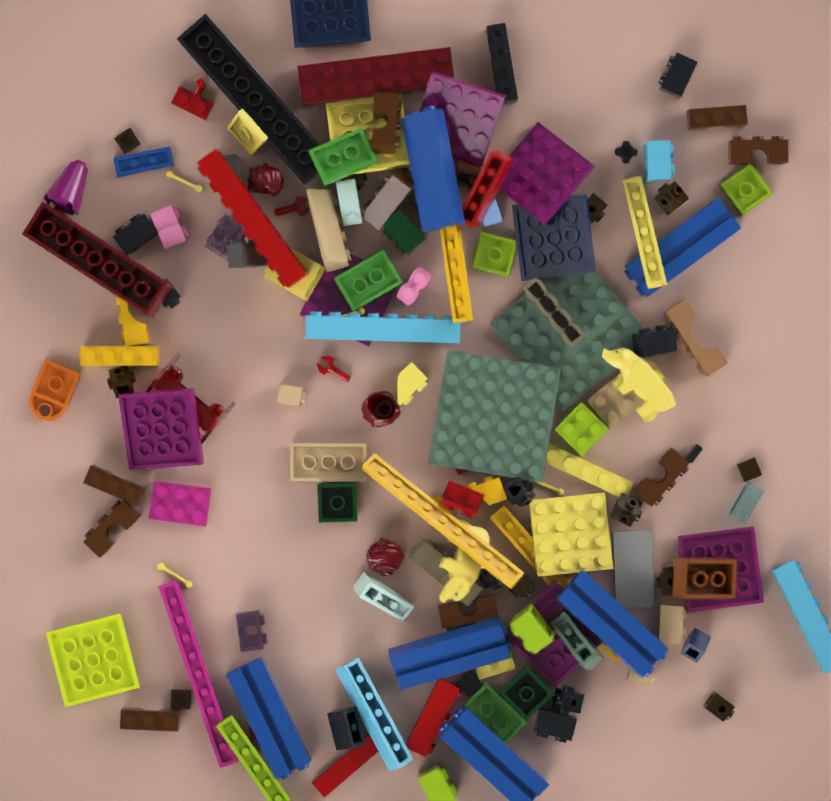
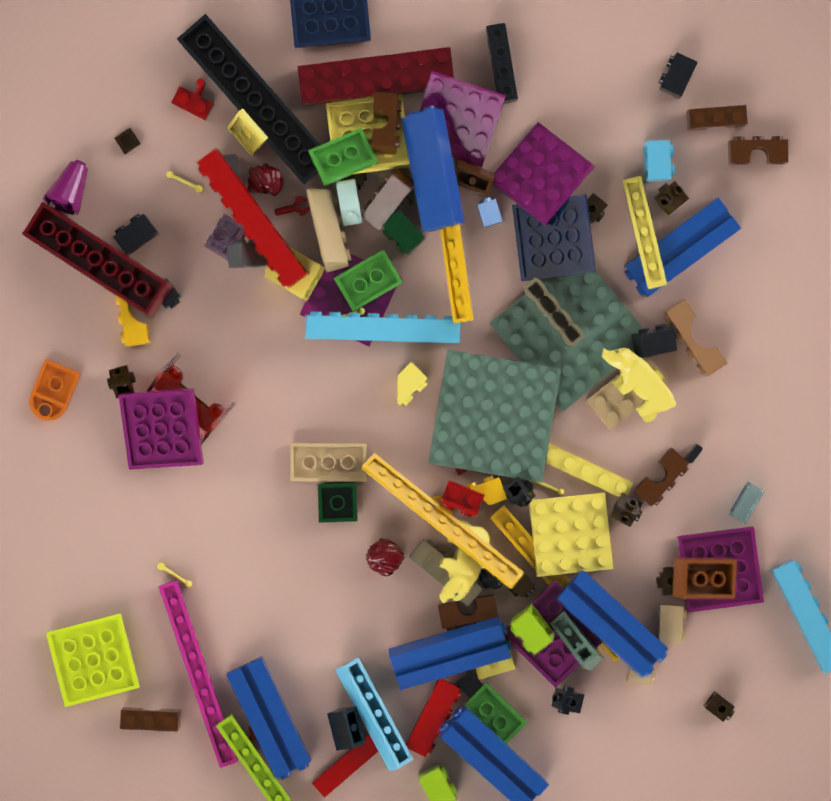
(98, 539): reddish brown arch -> none
(114, 485): reddish brown arch -> none
(119, 356): yellow arch -> none
(143, 161): blue tile -> none
(169, 227): bright pink brick -> none
(179, 503): dark pink plate -> none
(180, 699): dark brown tile -> none
(247, 641): clear purple brick -> none
(291, 395): tan brick -> none
(333, 369): red bar -> none
(380, 409): dark red hair -> none
(382, 596): light aqua slope -> none
(418, 281): bright pink brick -> none
(486, 187): red brick -> none
(494, 254): lime tile -> none
(526, 692): dark green brick -> none
(555, 724): black brick -> none
(581, 429): lime brick -> none
(626, 157): black plate -> none
(633, 568): light grey tile -> none
(698, 642): dark blue brick -> none
(746, 189): lime tile -> none
(749, 469): dark brown tile -> none

